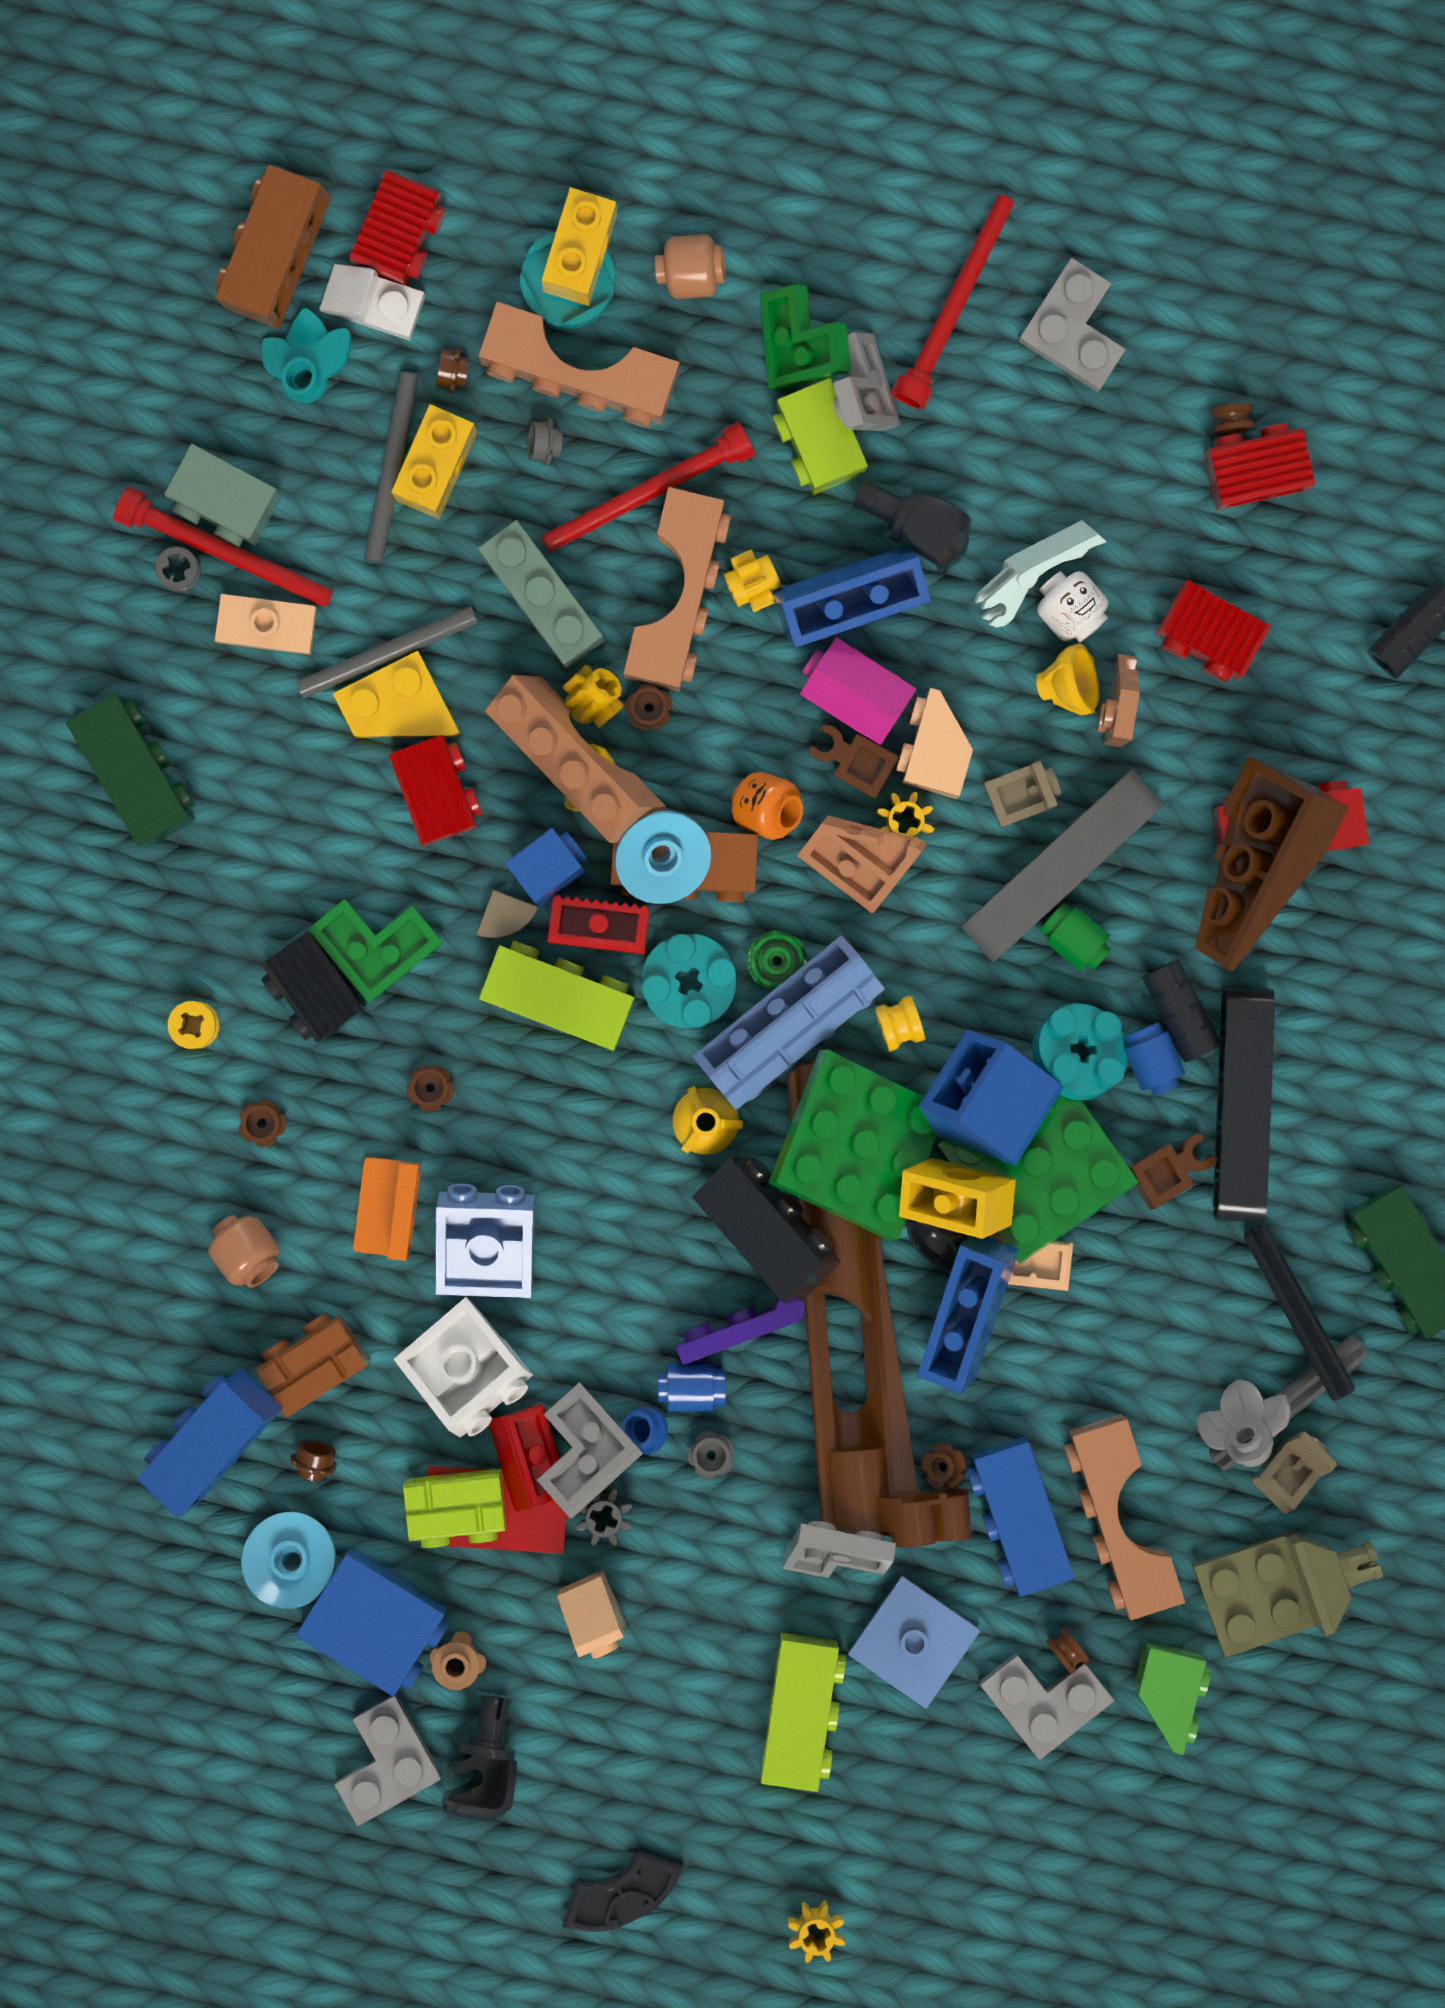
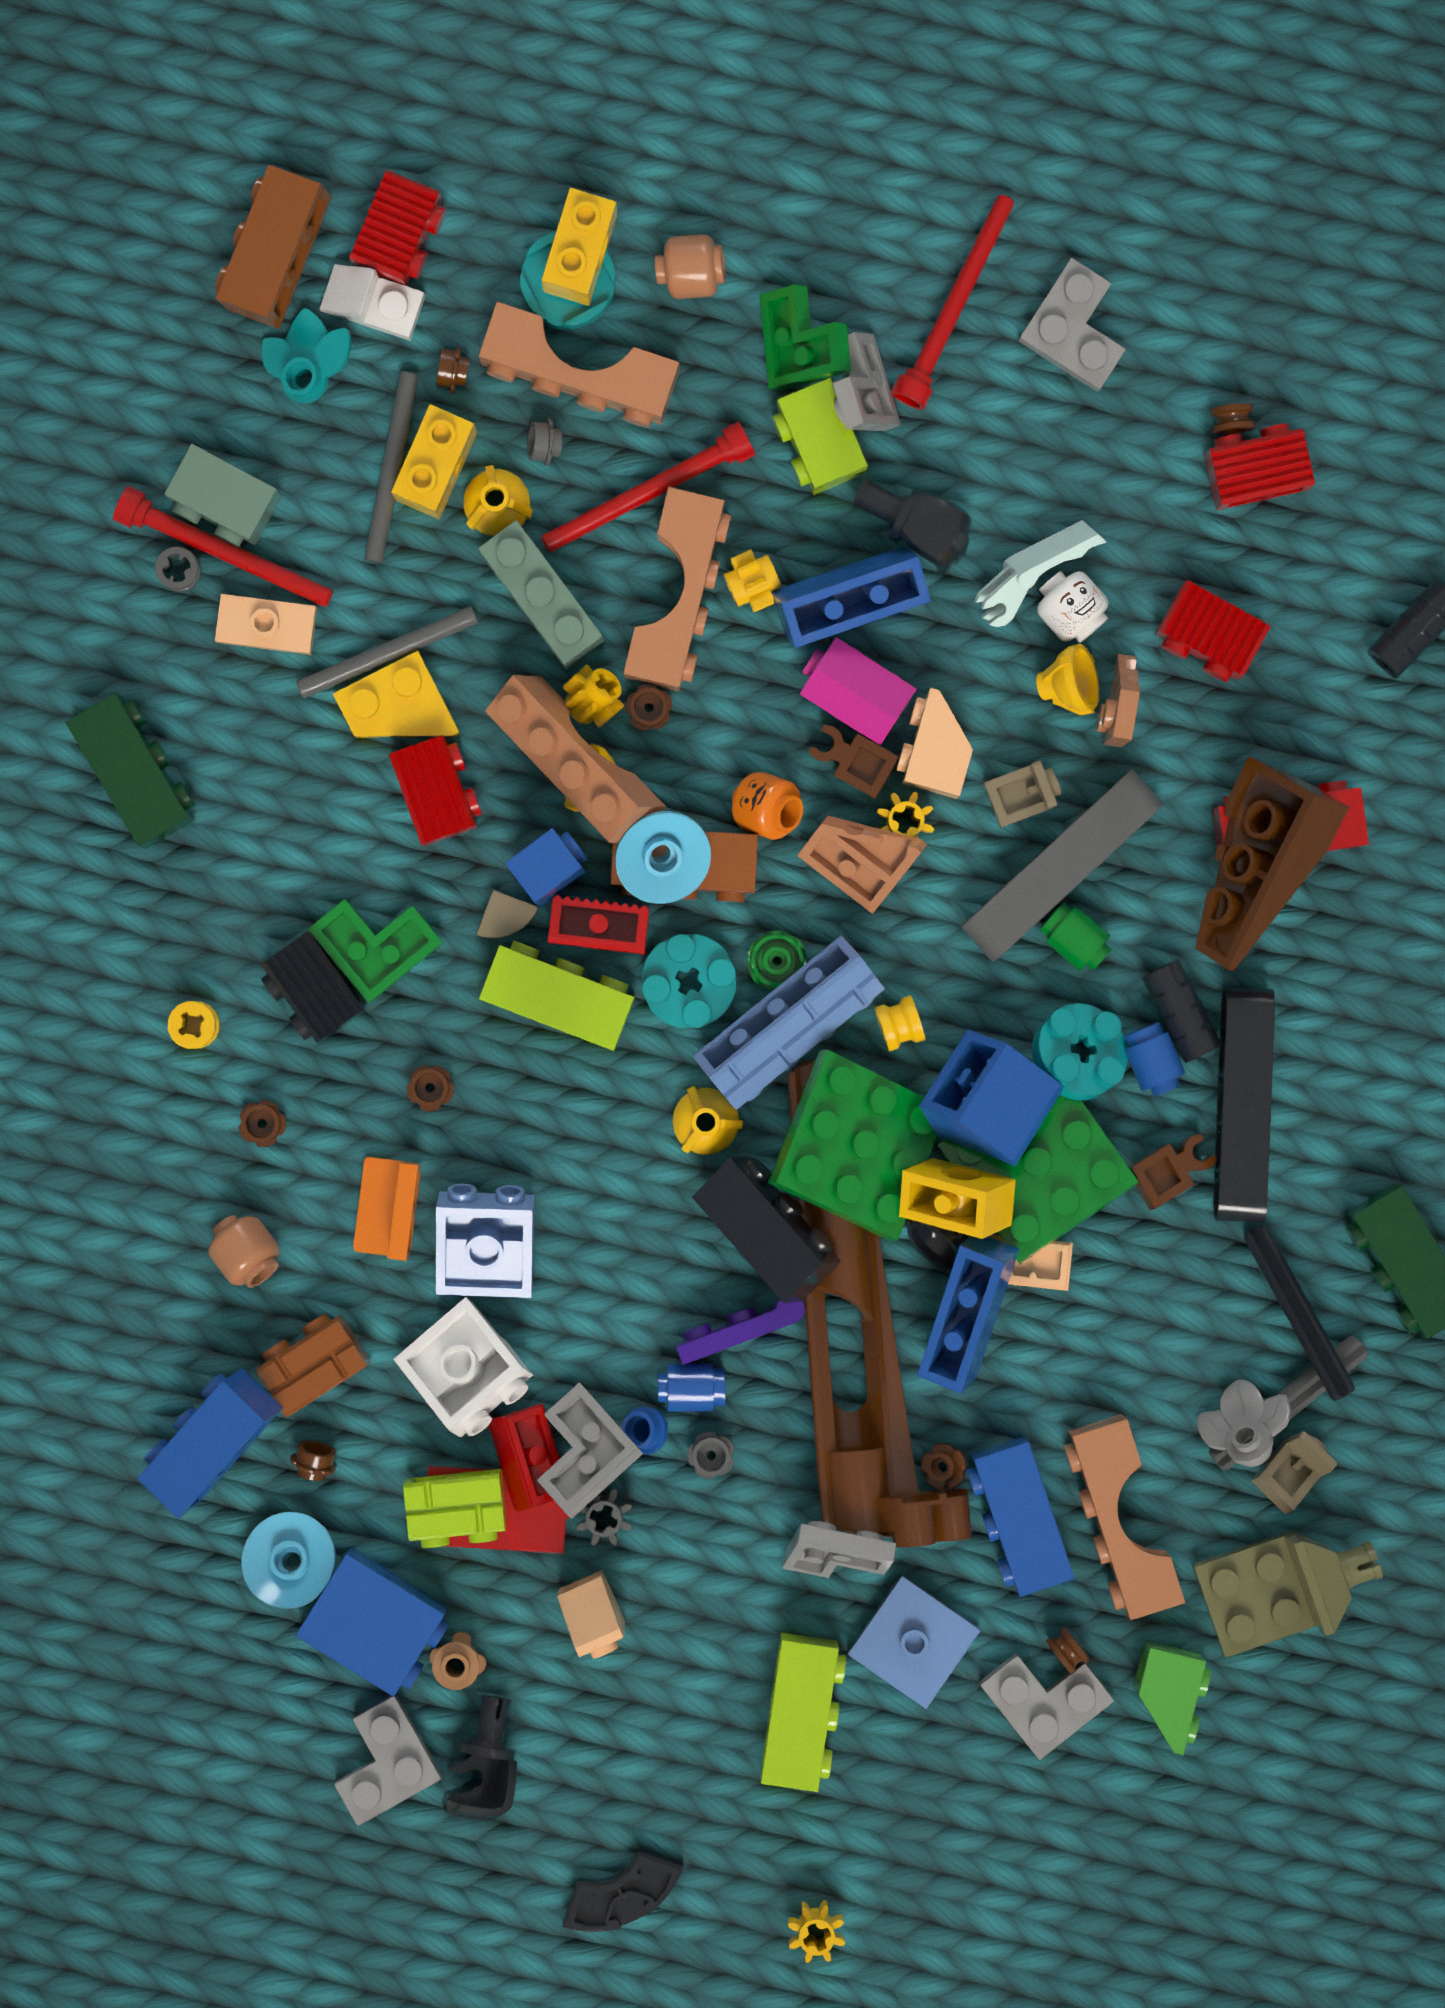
(493, 519): none -> yellow piece

